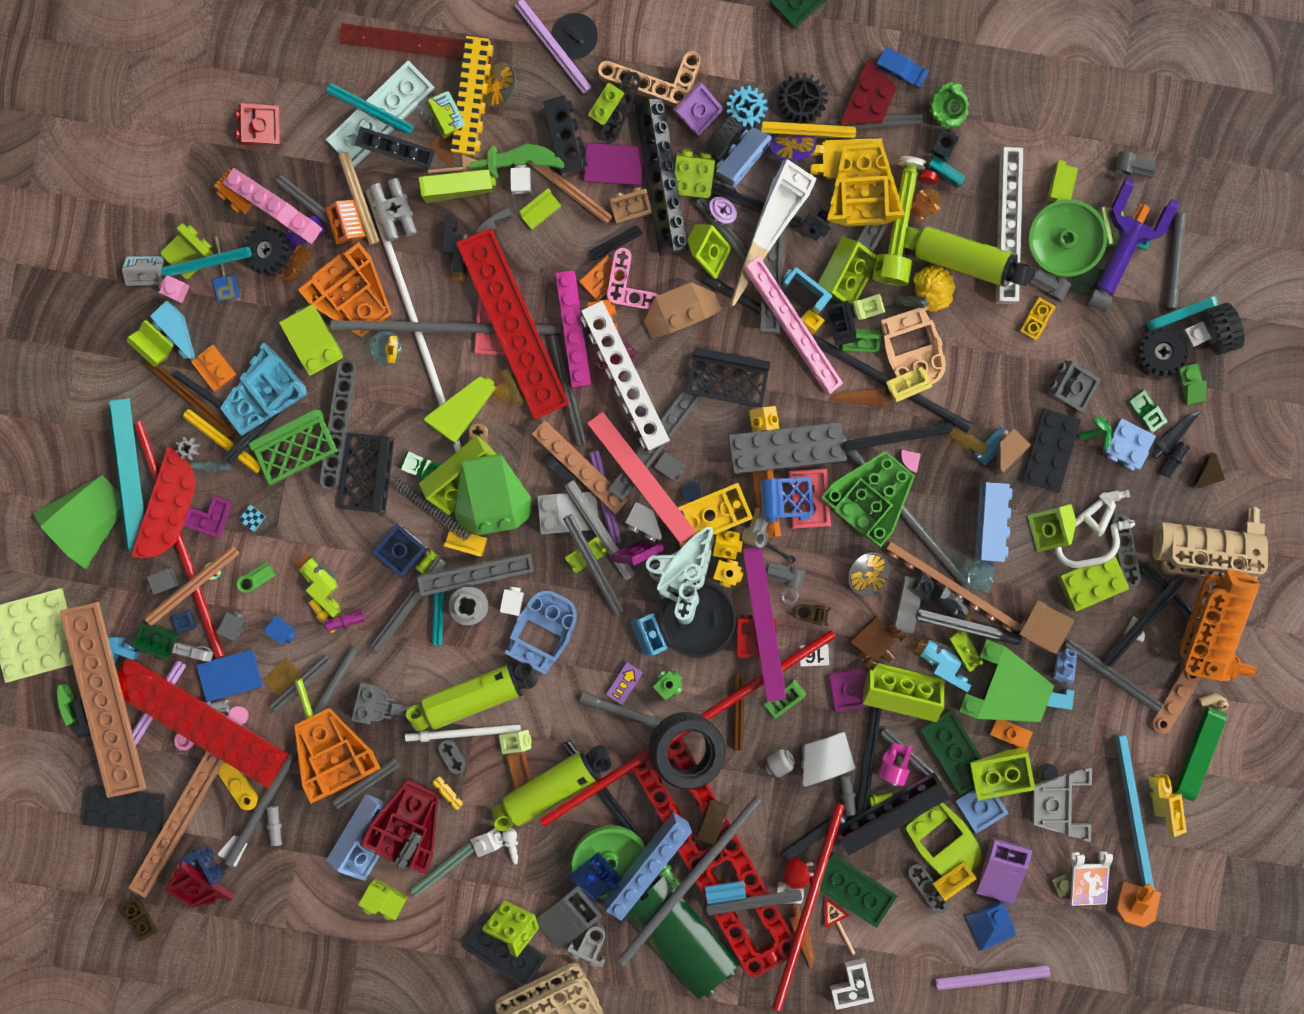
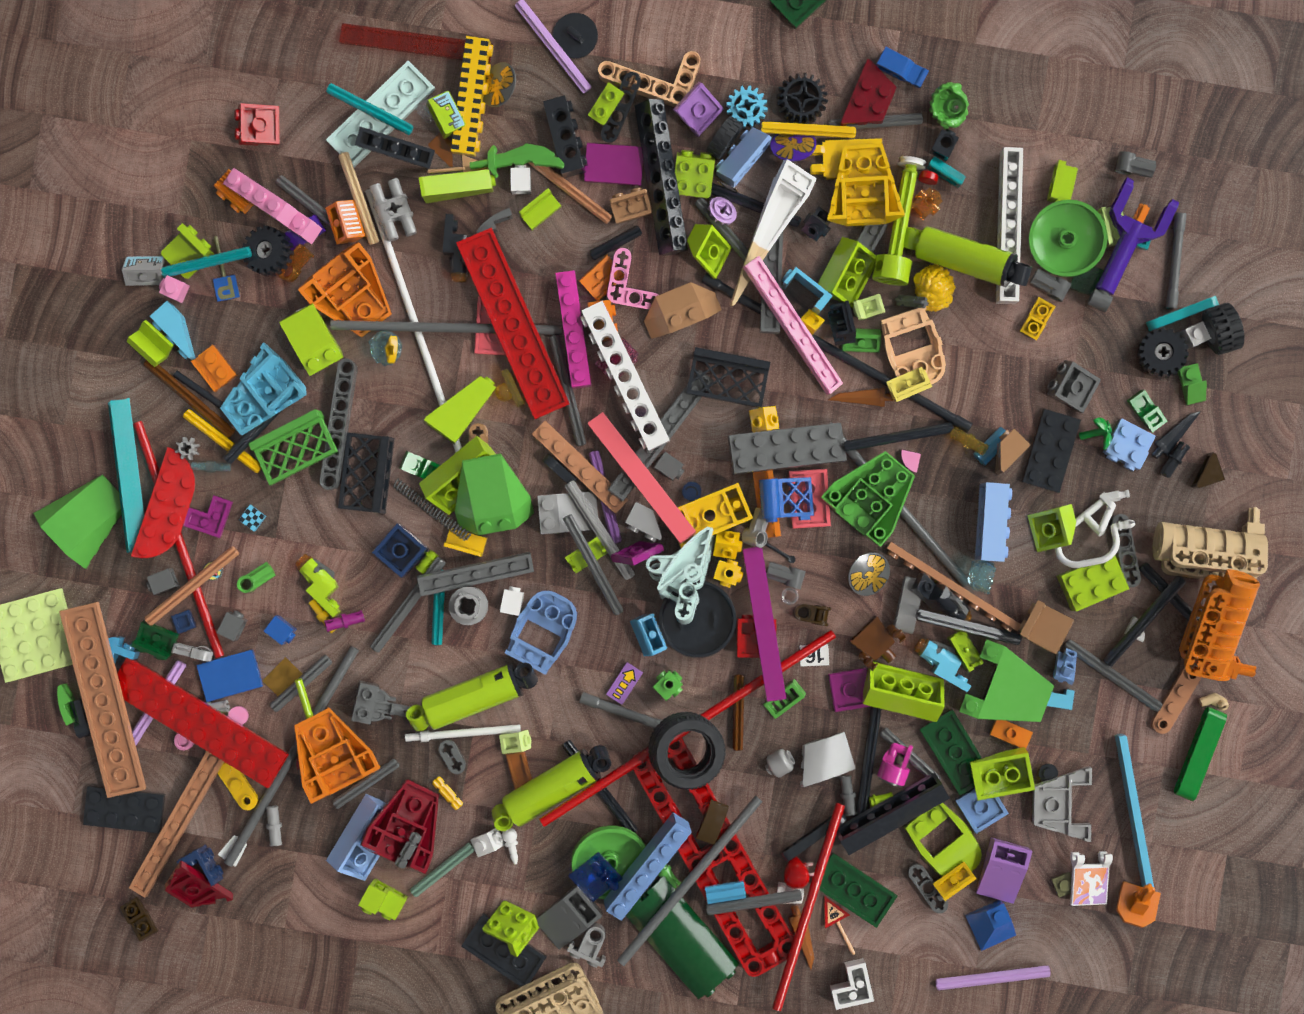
(1167, 804): yellow plate -> none

